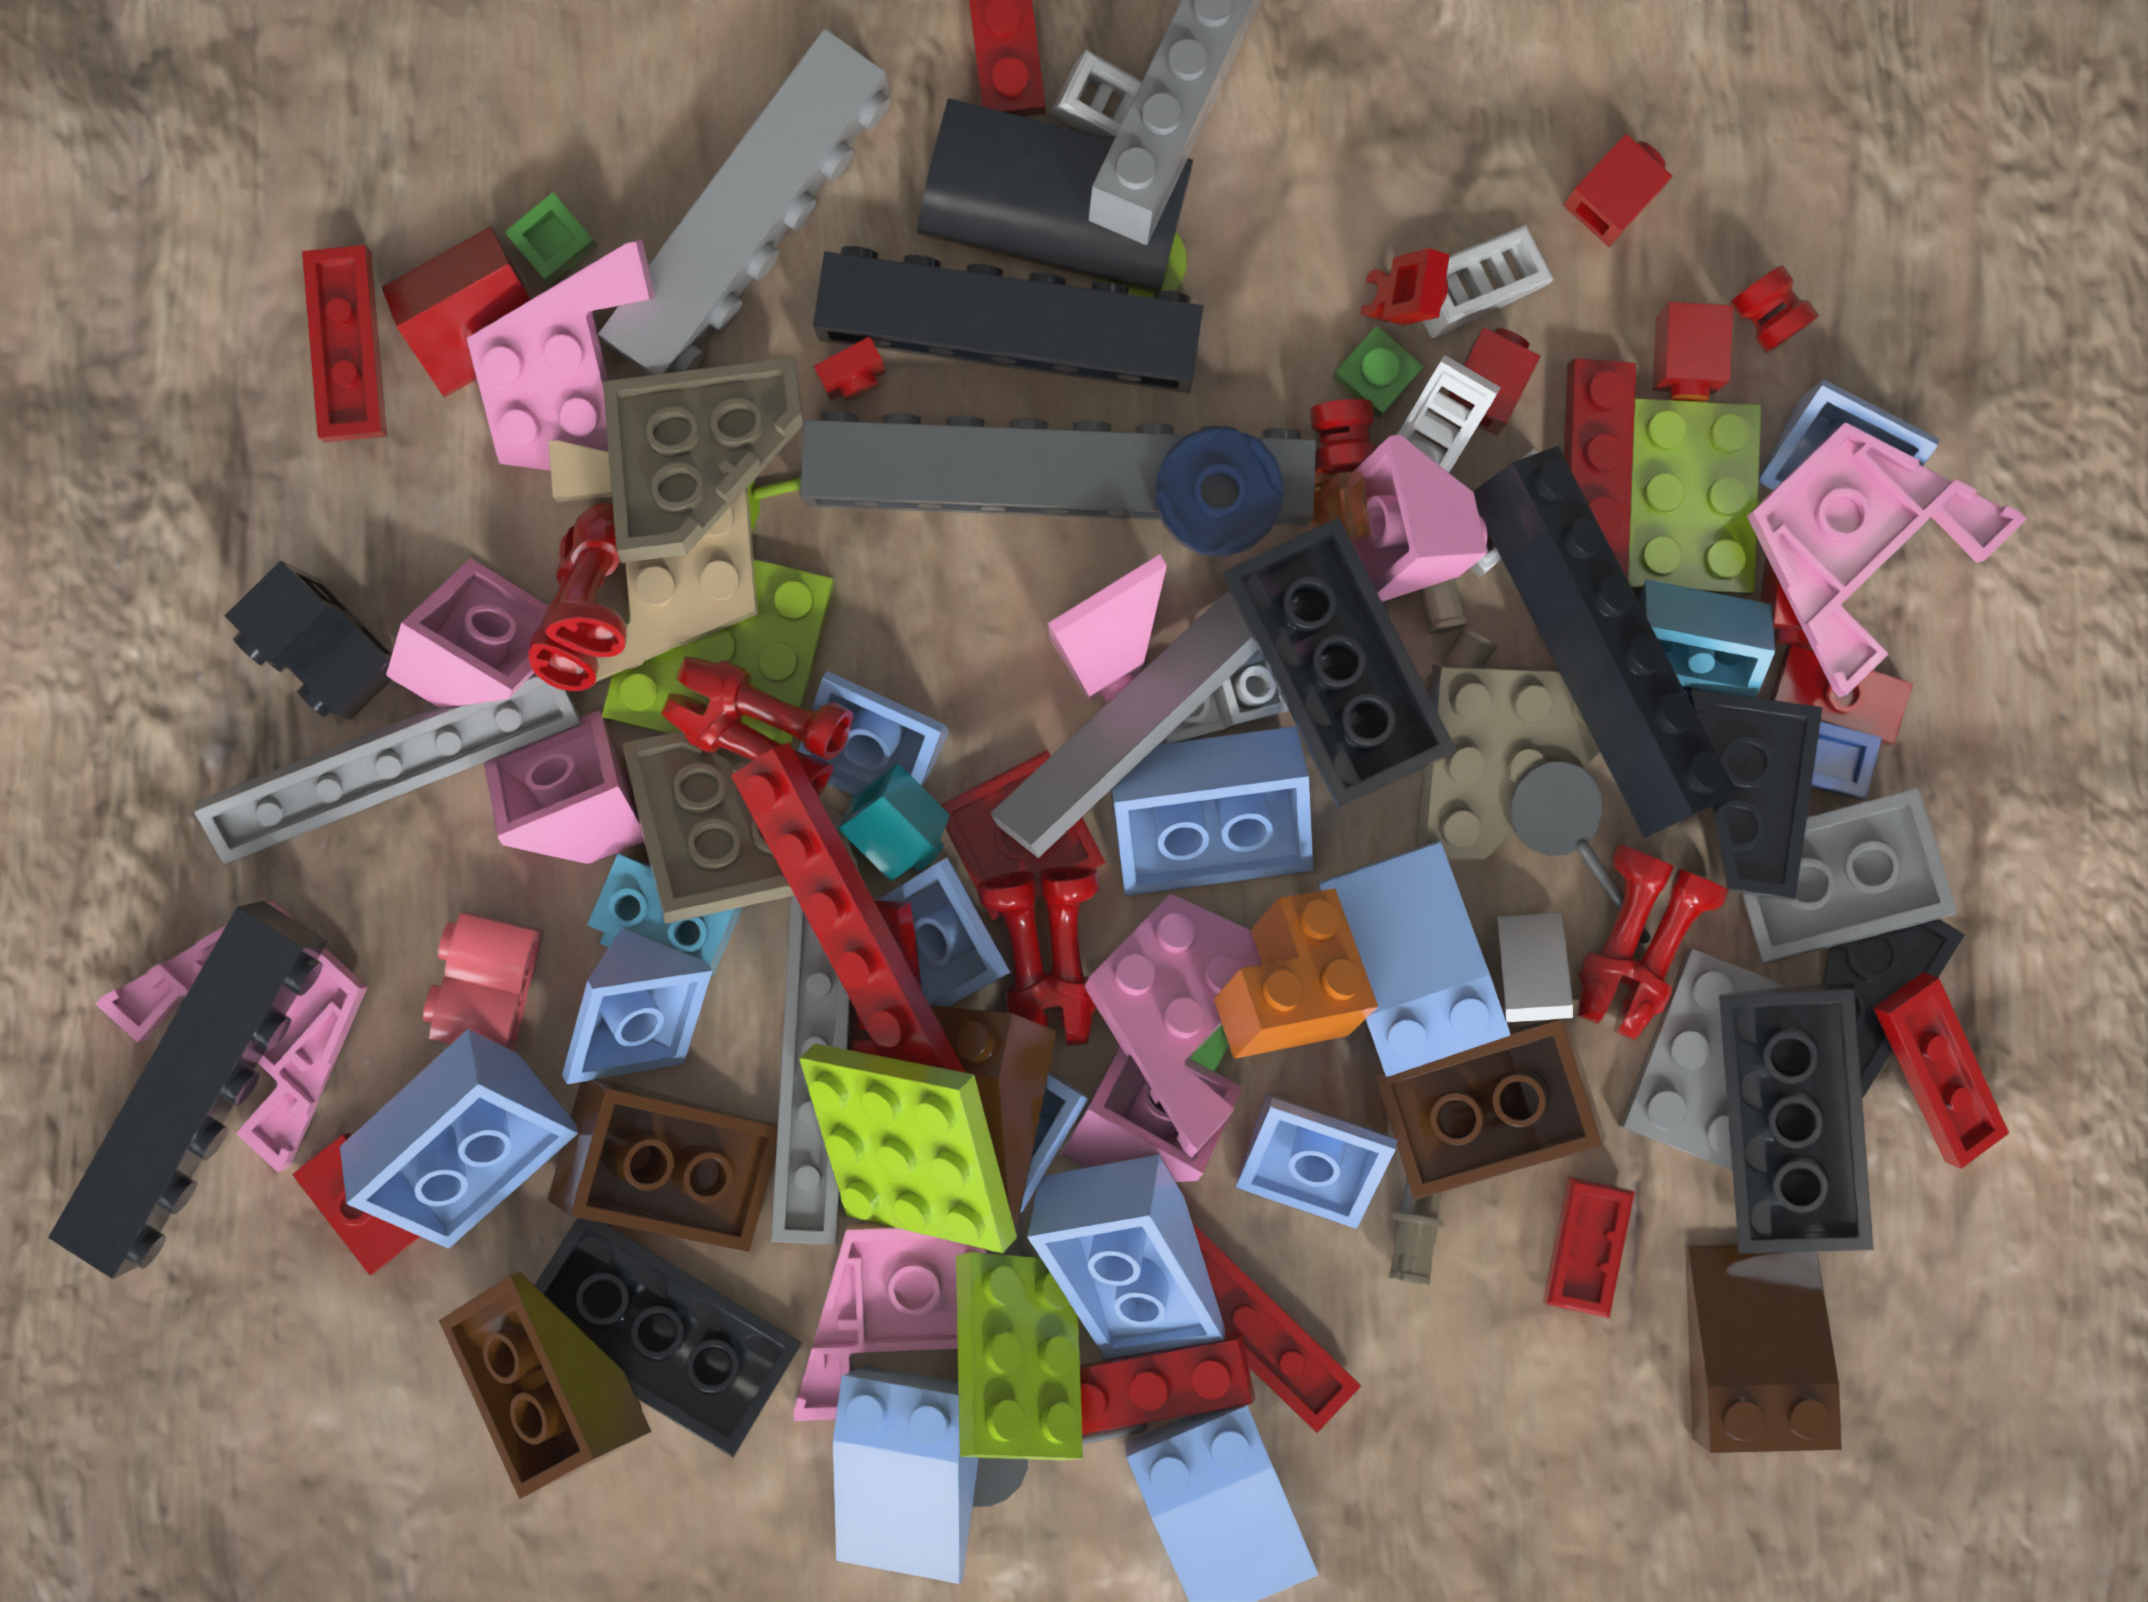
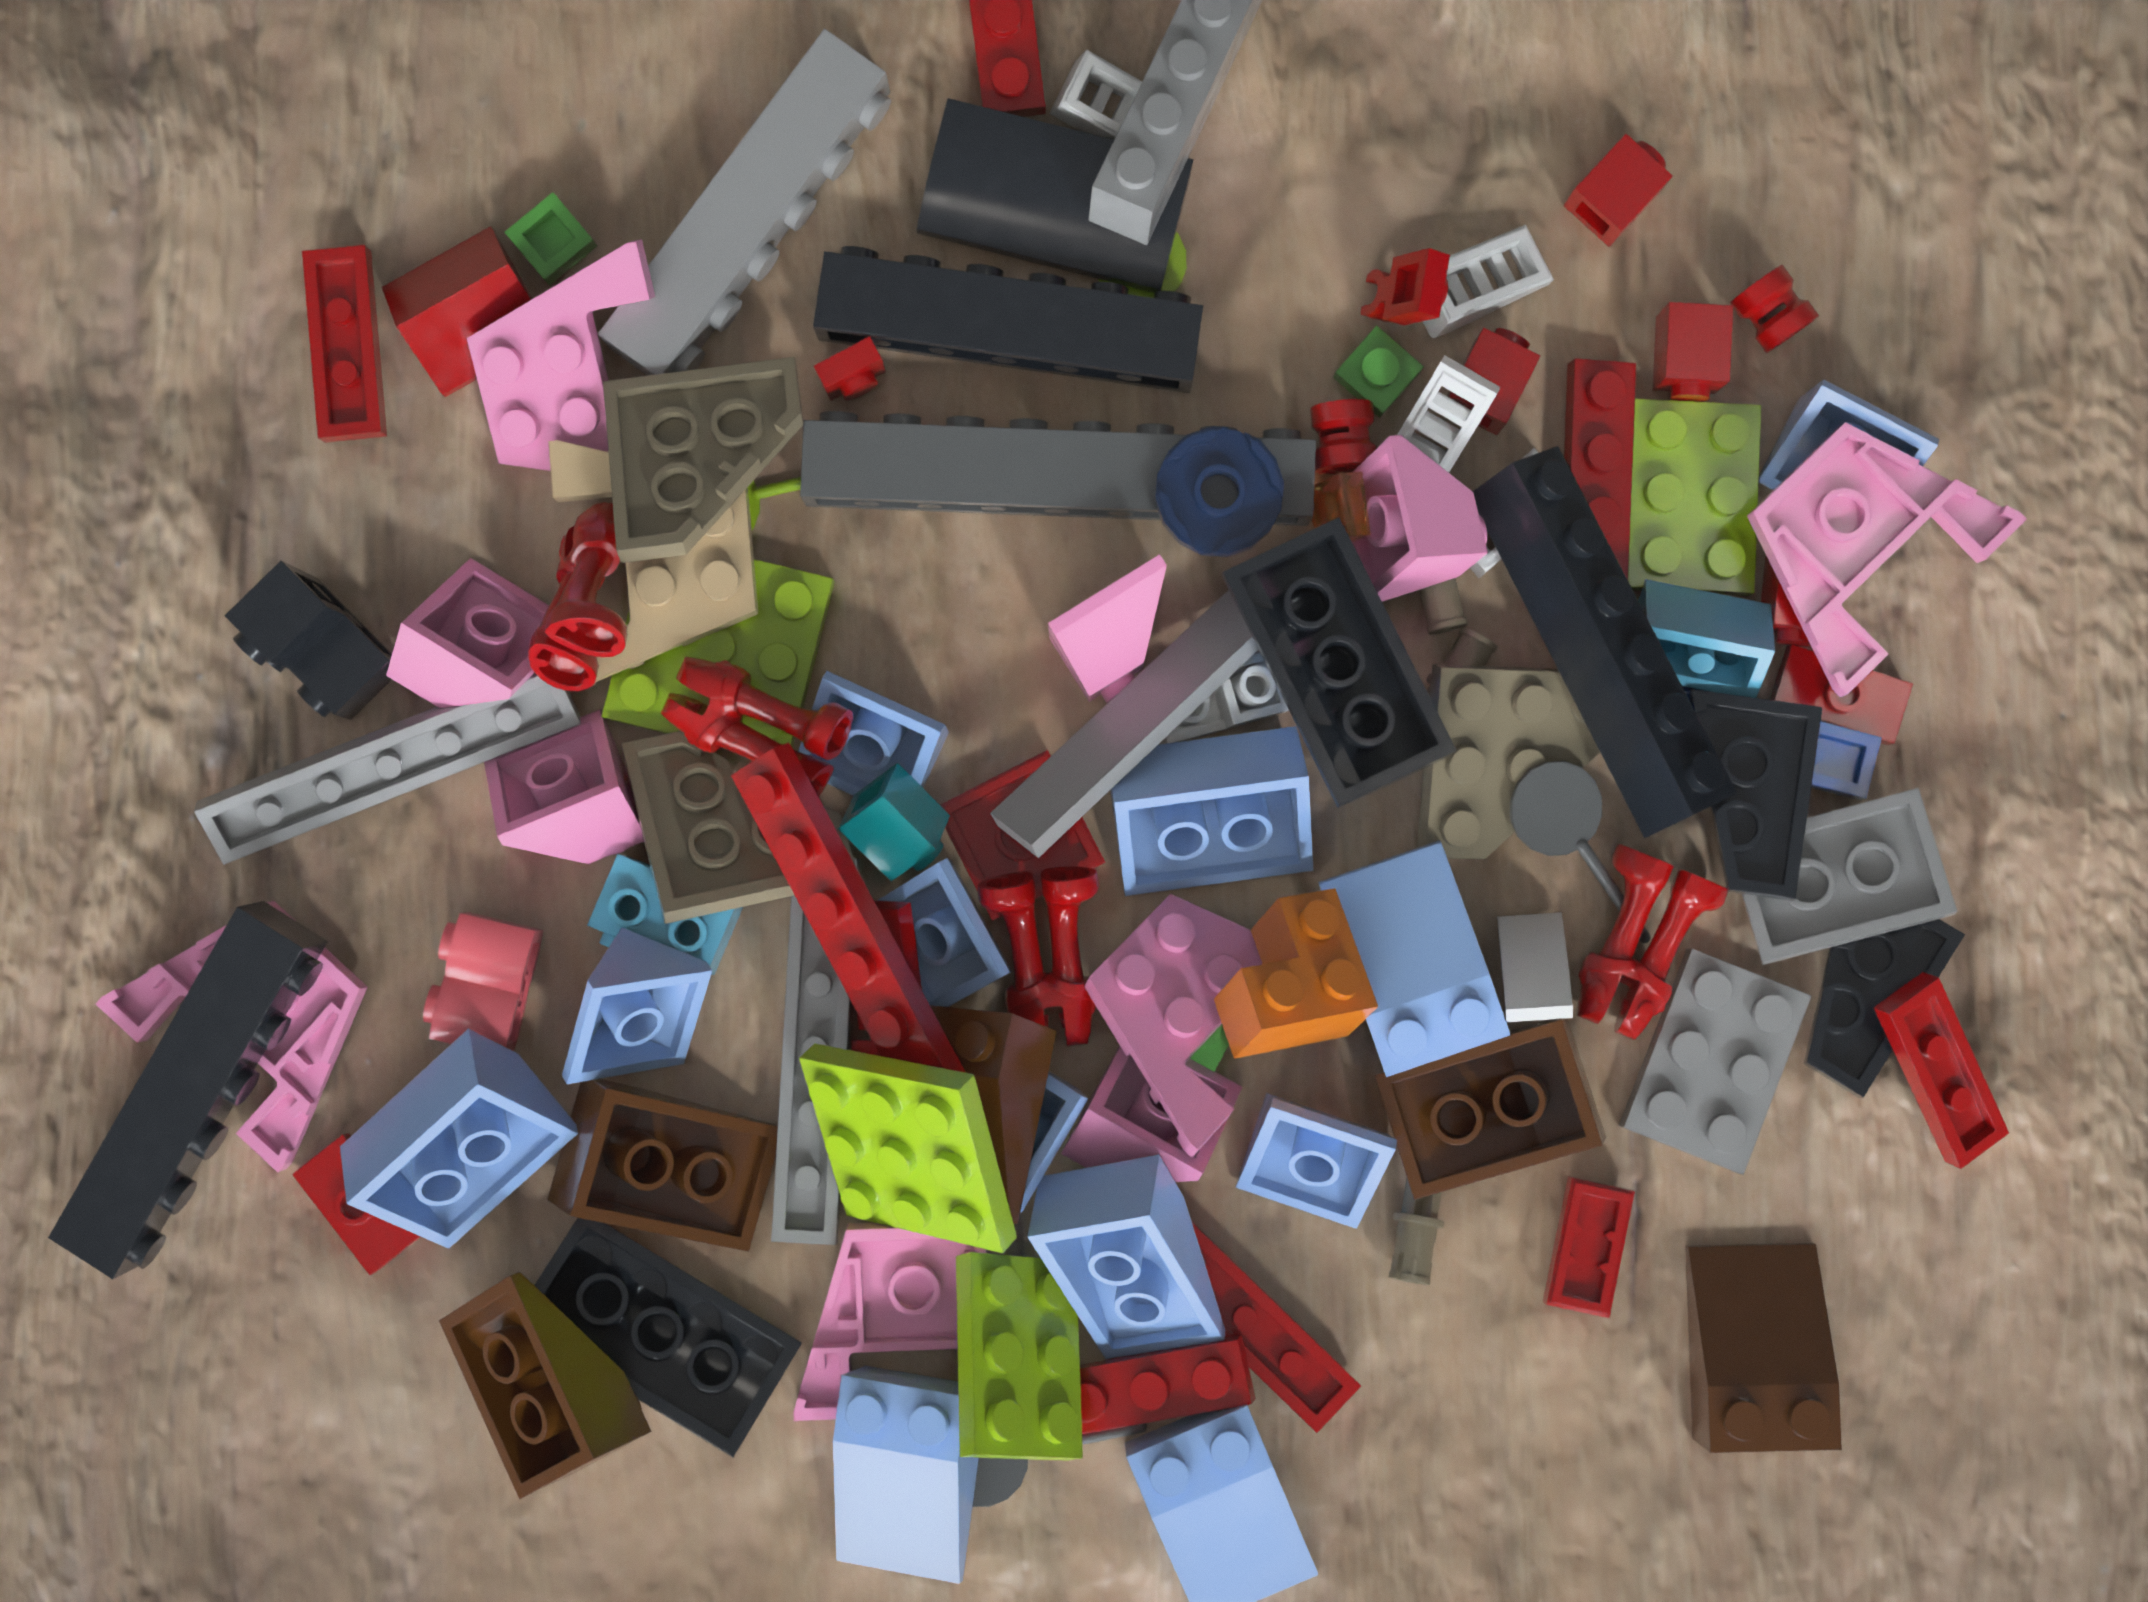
(1796, 1119): black slope -> none

